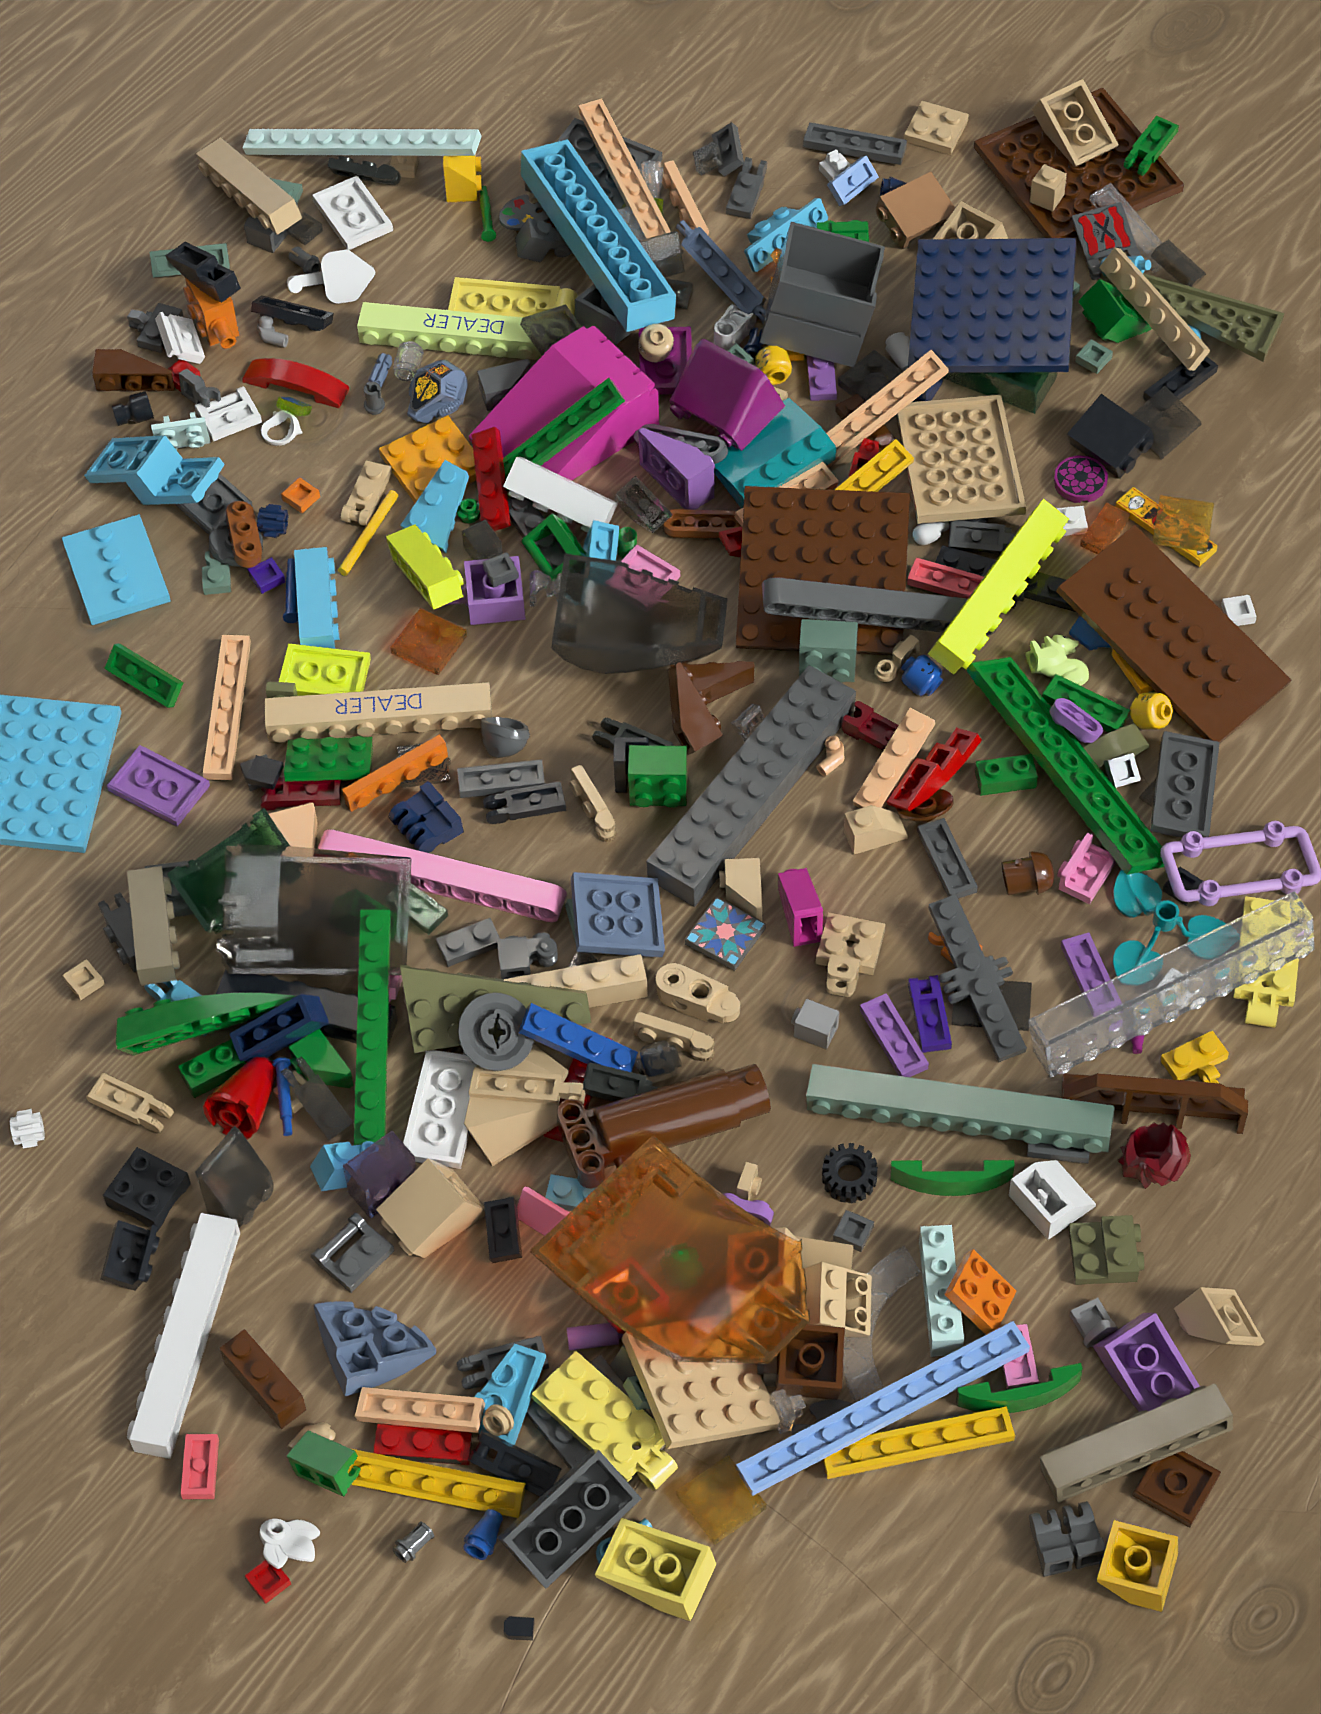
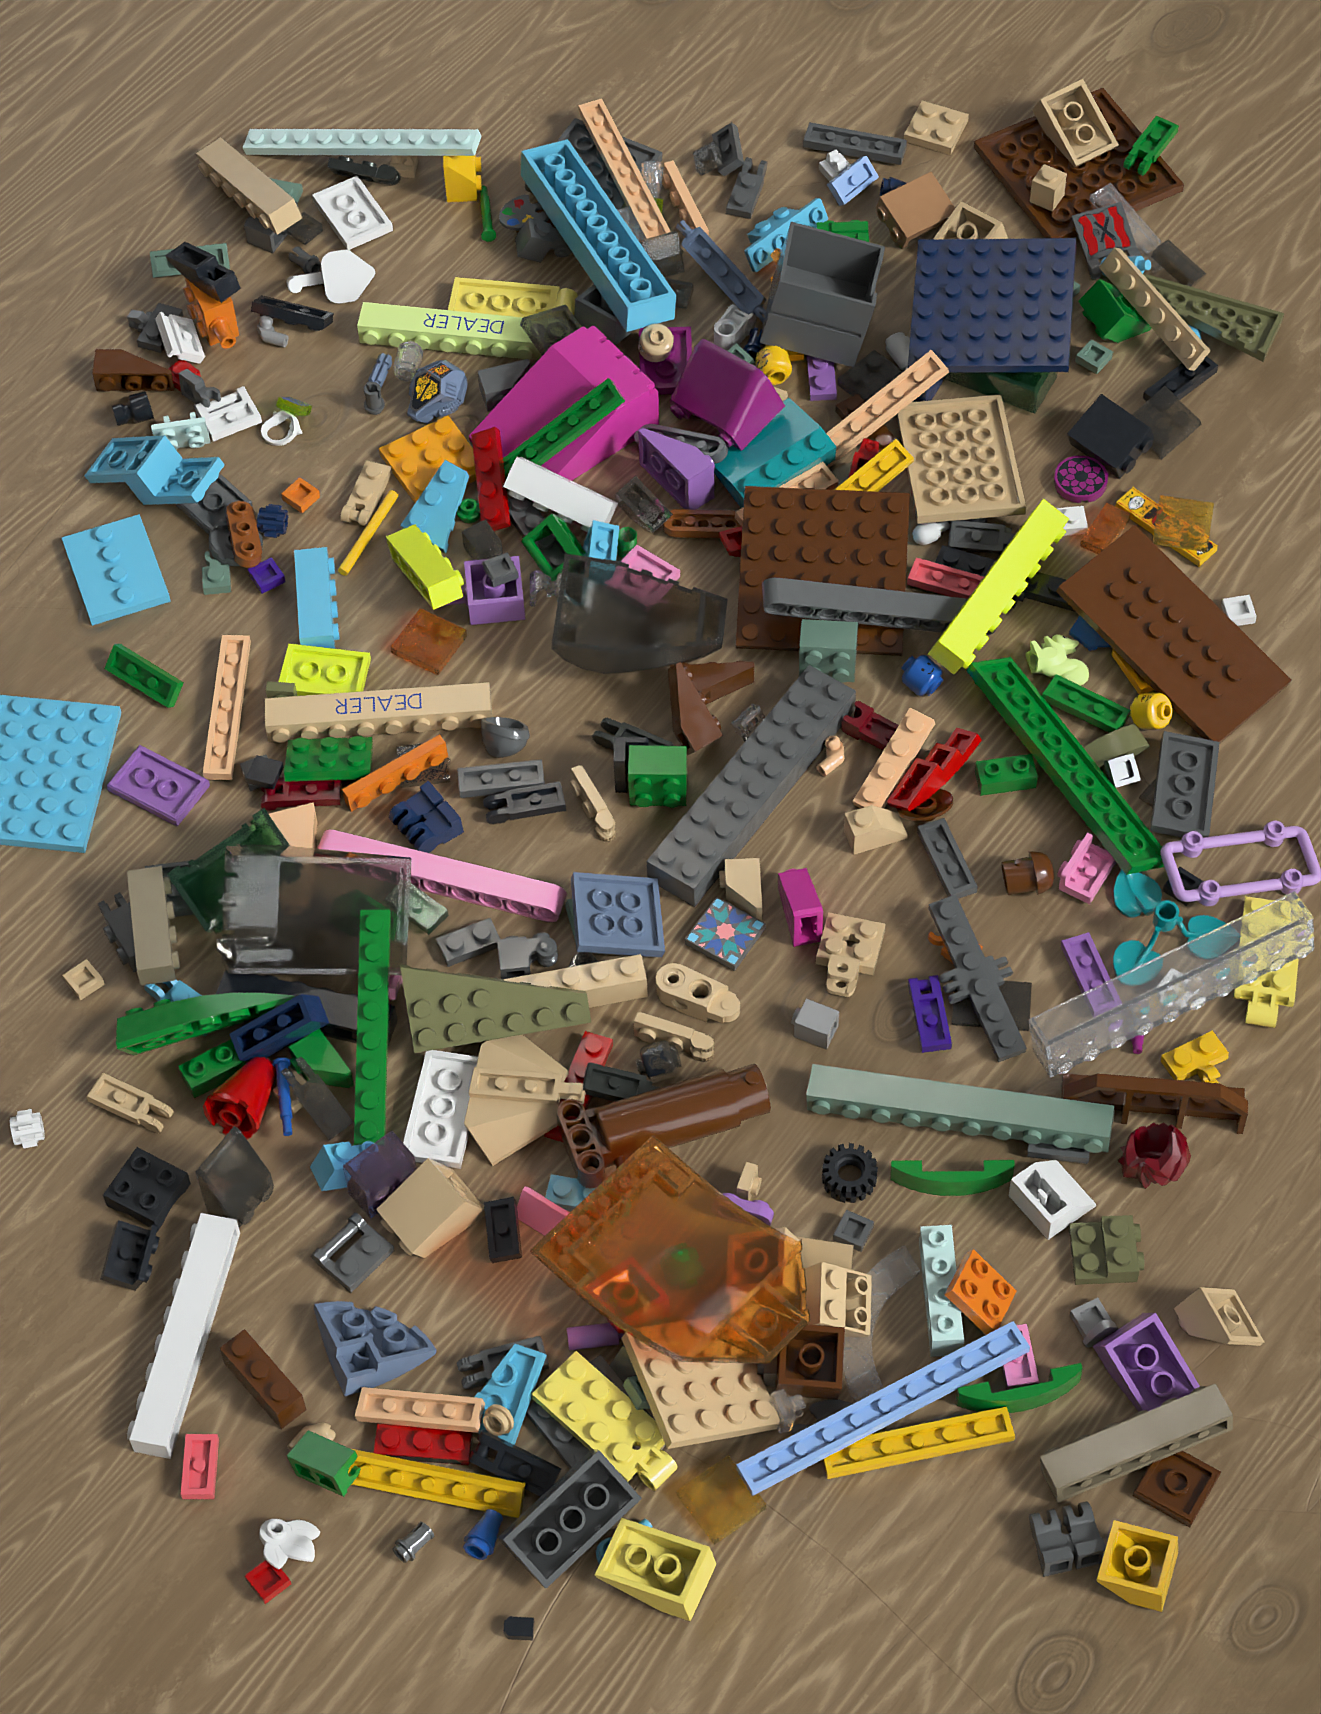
(291, 614): blue piece -> none
(299, 377): red slope -> none
(480, 1046): dark grey gear -> none
(575, 1040): blue plate -> none
(894, 1036): medium lavender plate -> none
(901, 654): tan plate -> none
(1076, 720): medium lavender plate -> none

